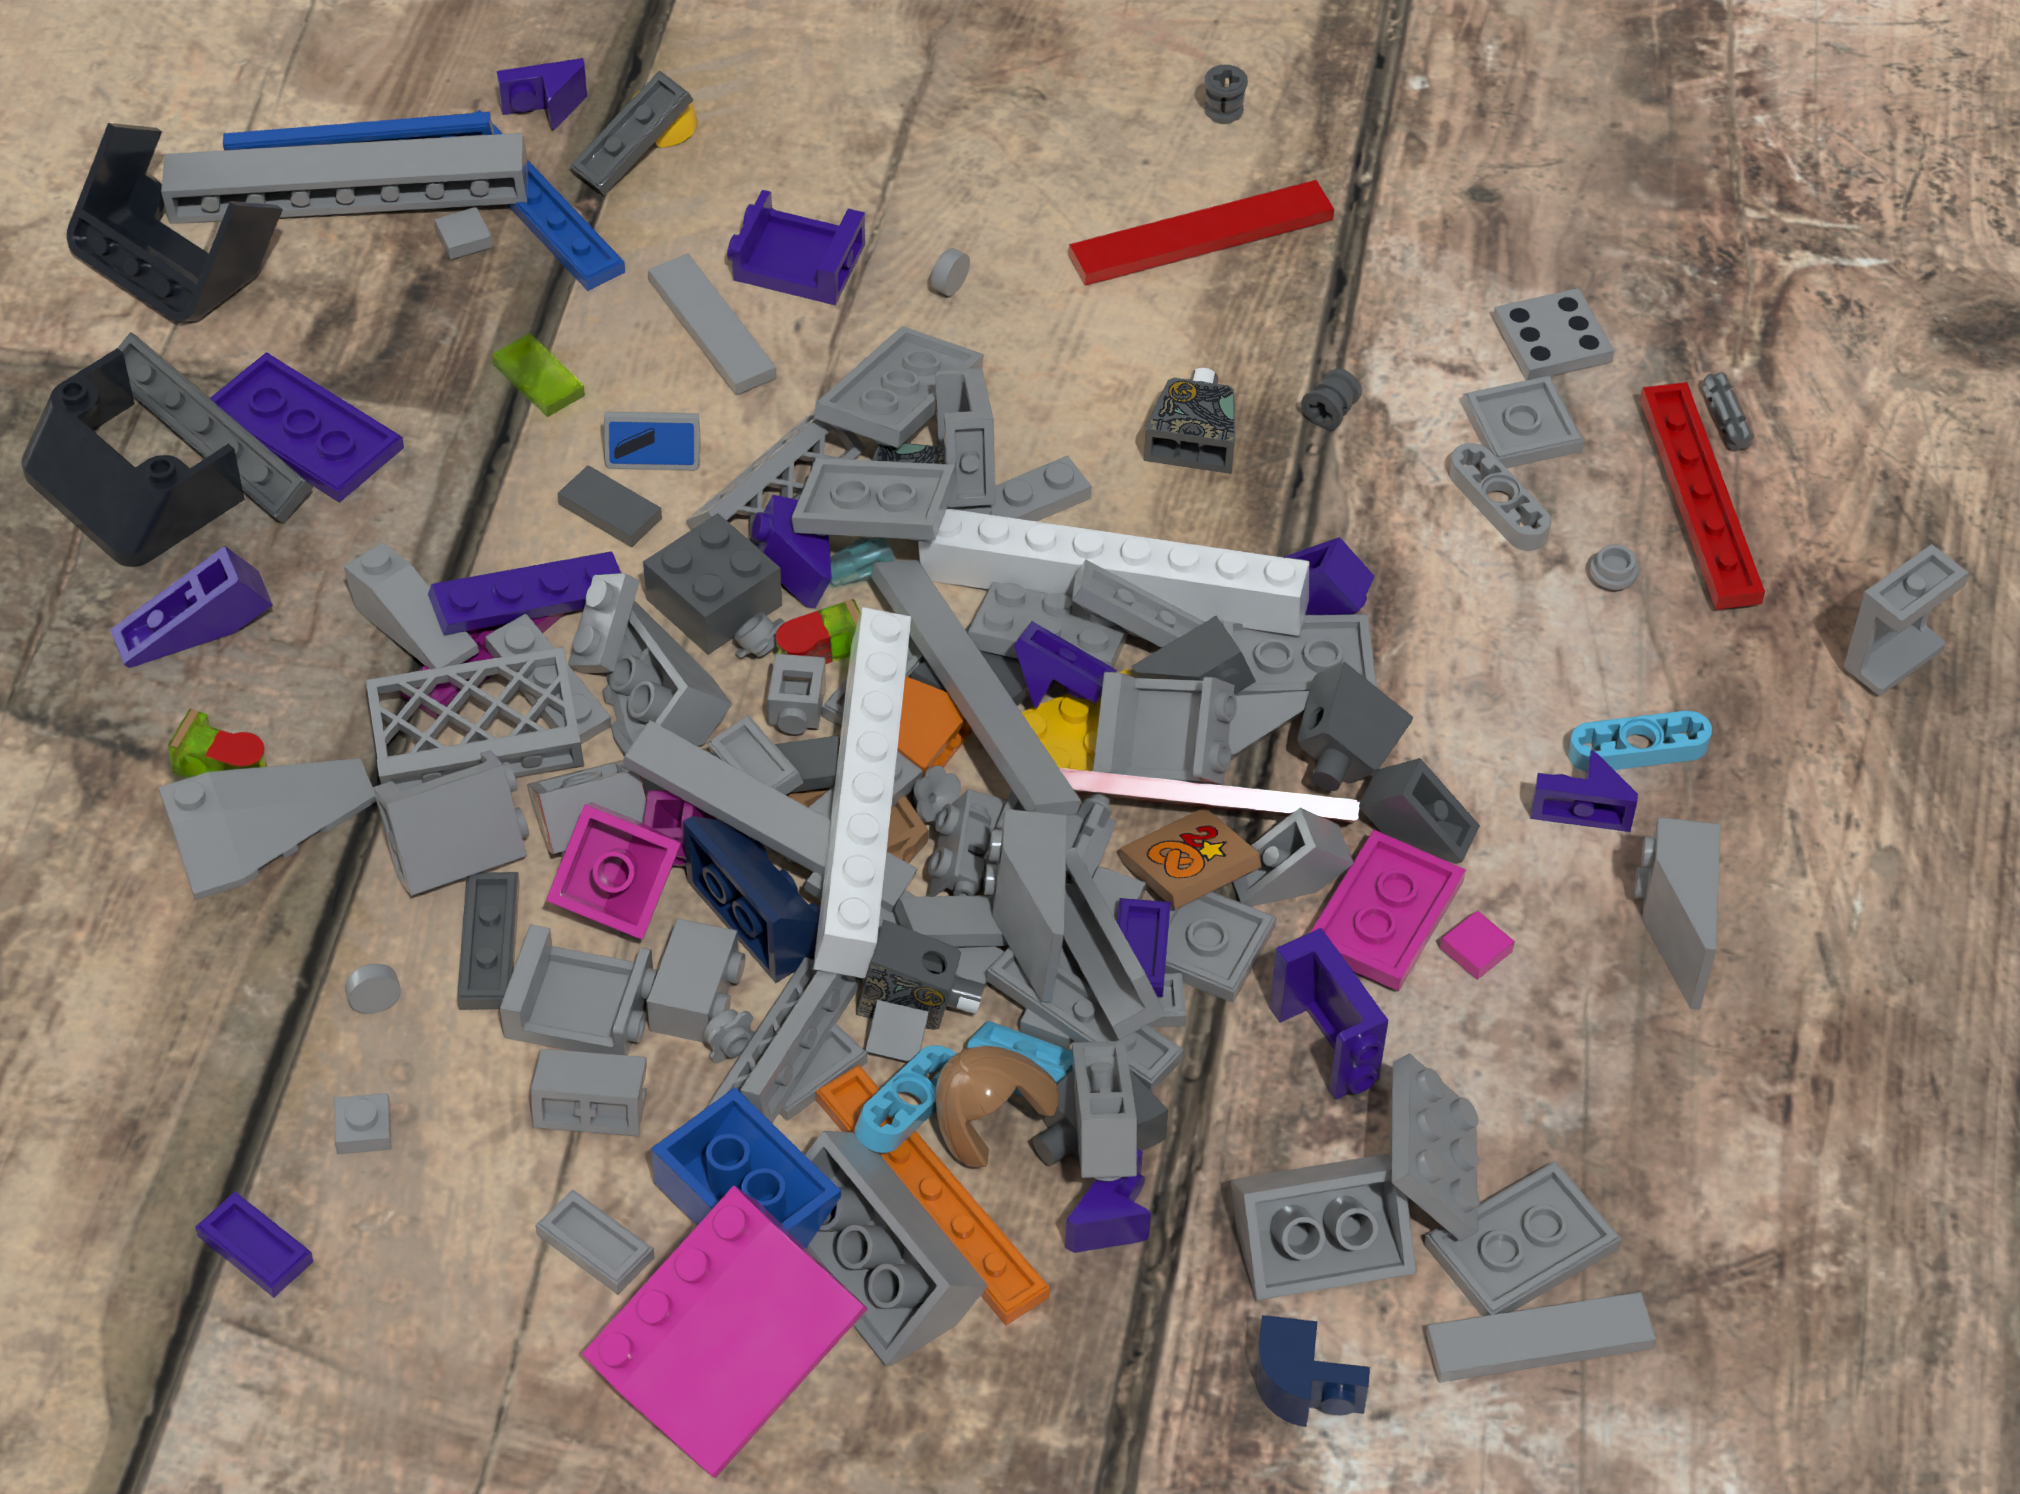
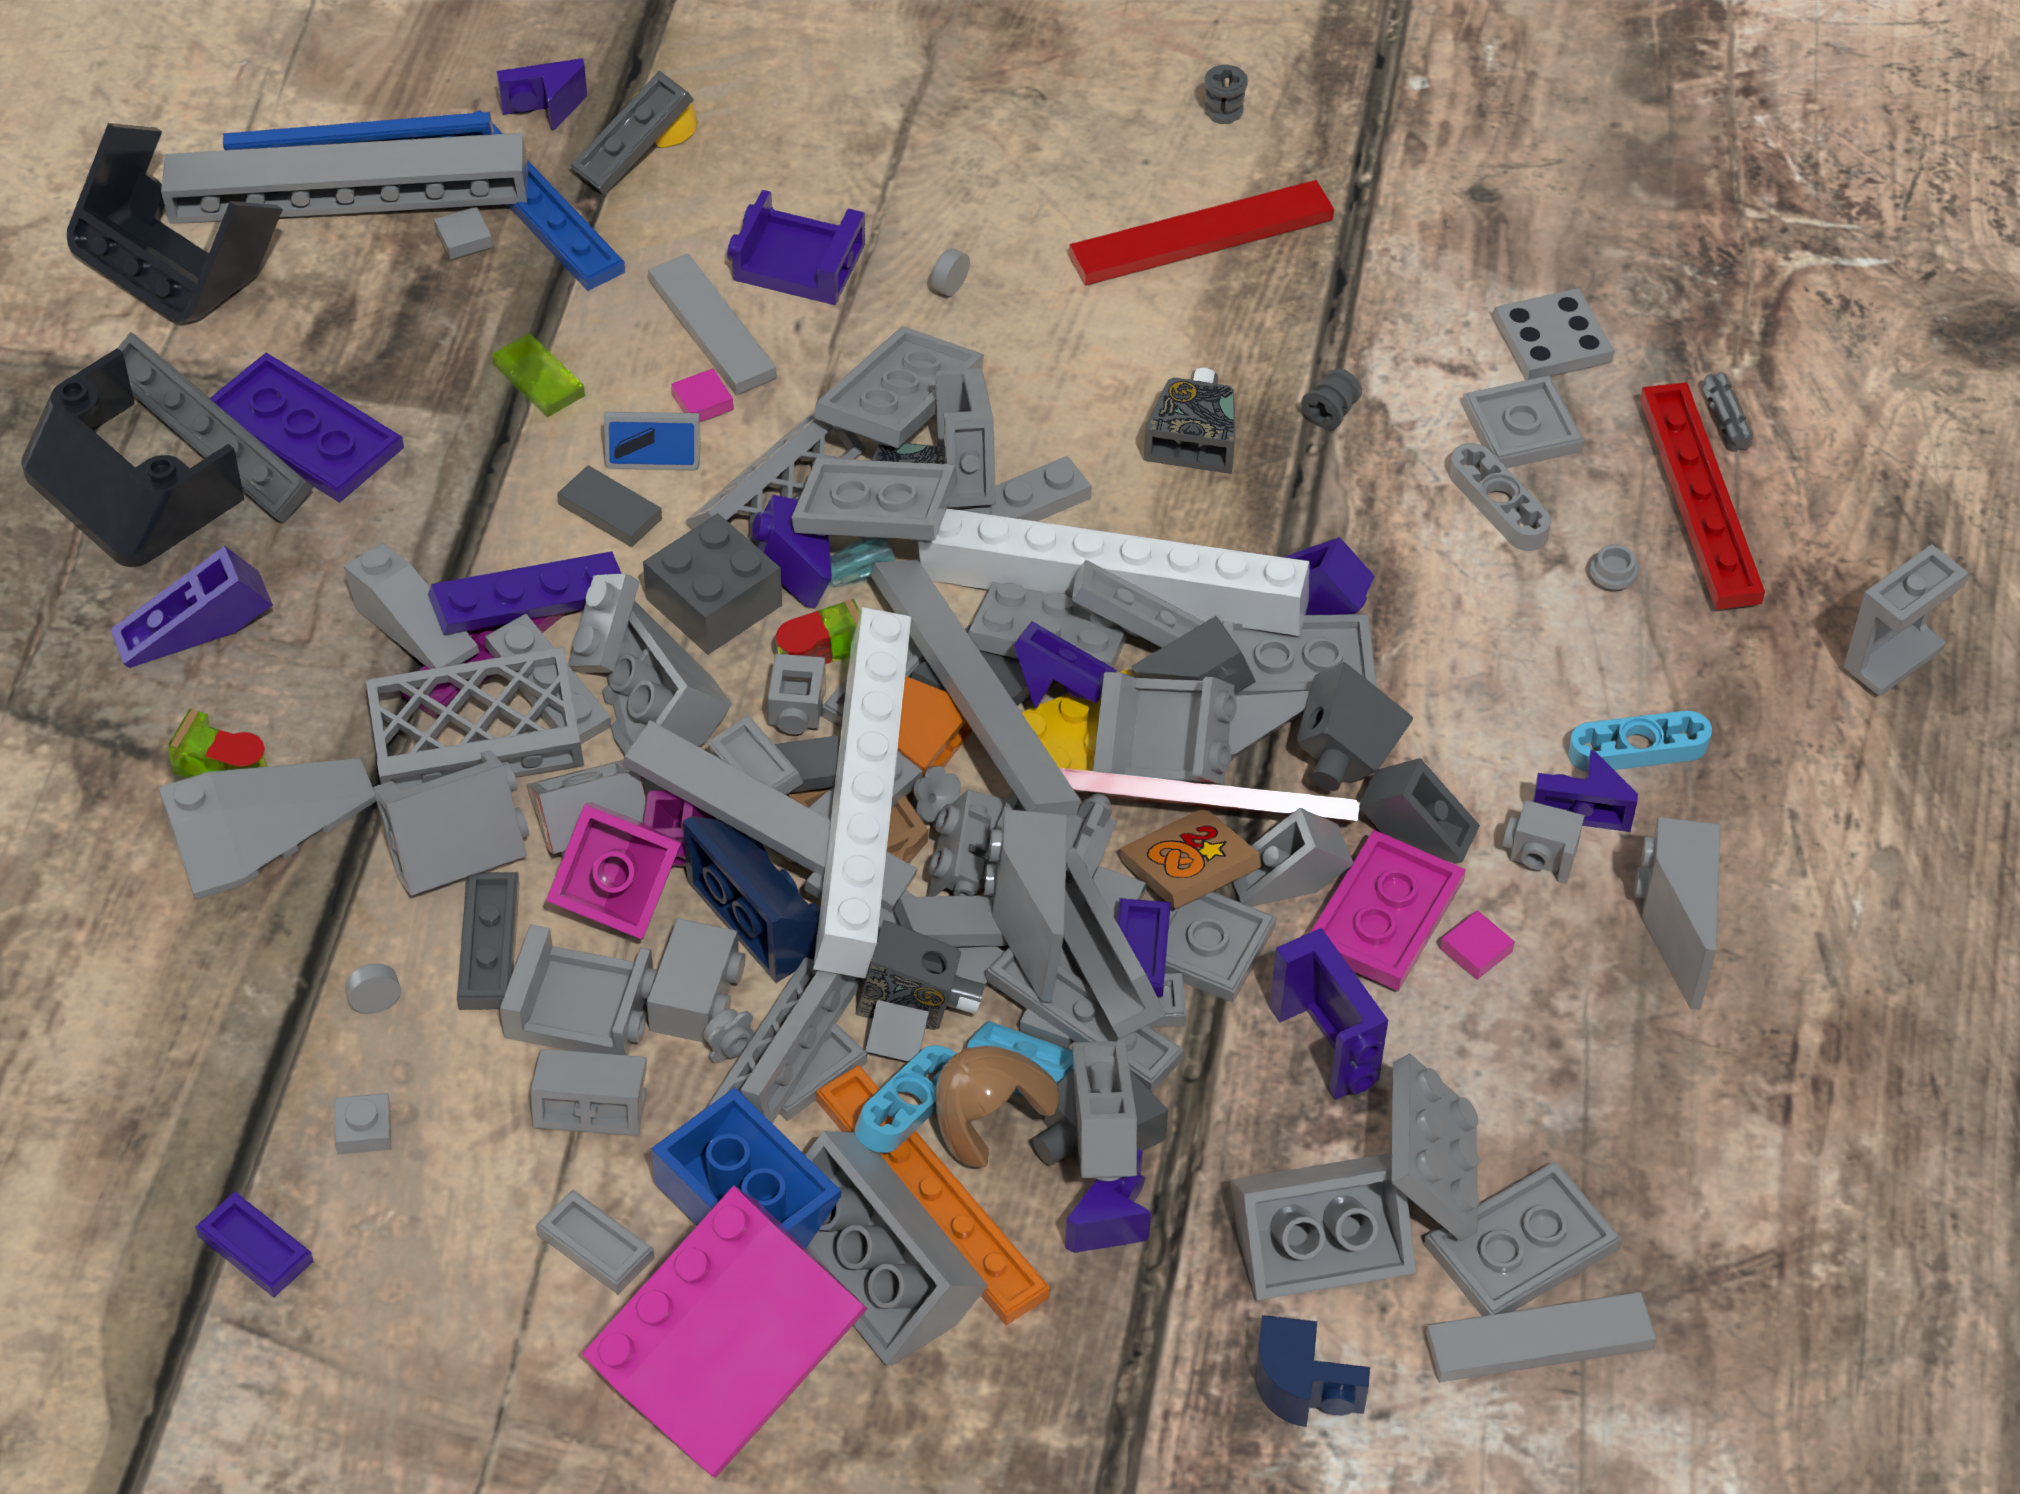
(703, 395): none -> dark pink tile
(757, 635): light grey plate -> none
(1544, 838): none -> light grey brick

